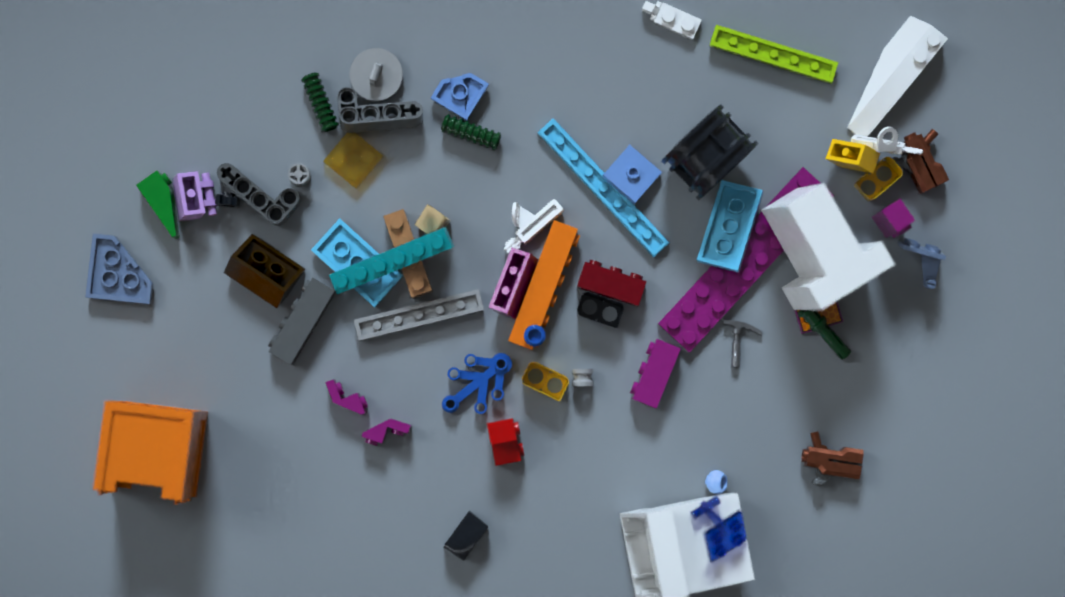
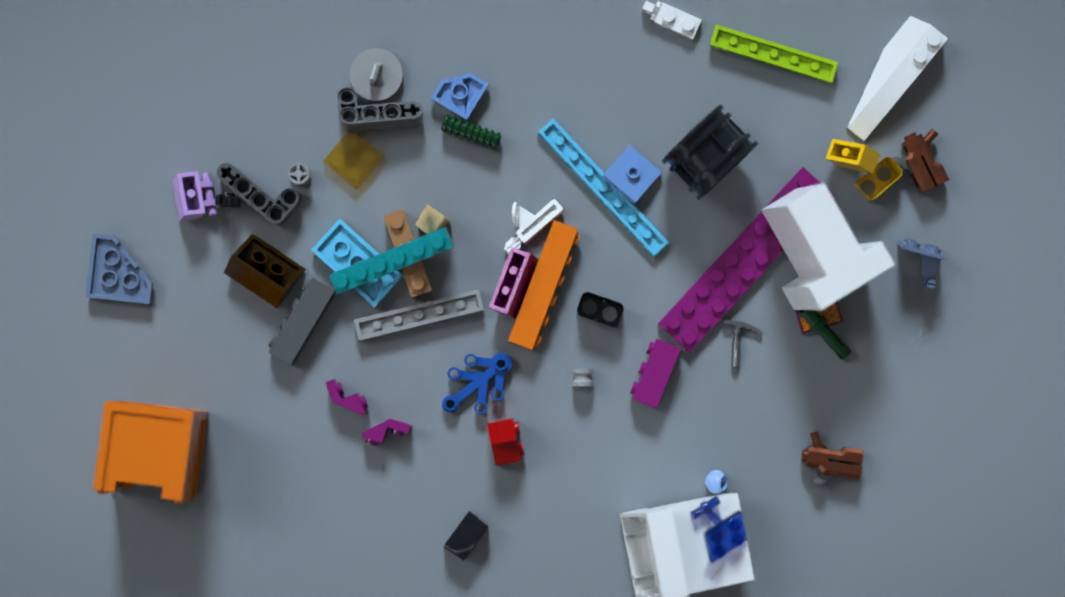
(160, 197): green slope -> none
(320, 102): dark green piece -> none
(534, 335): blue plate -> none
(546, 377): yellow piece -> none
(611, 283): dark red brick -> none
(730, 226): medium azure plate -> none
(882, 145): white piece -> none
(894, 219): magenta brick -> none

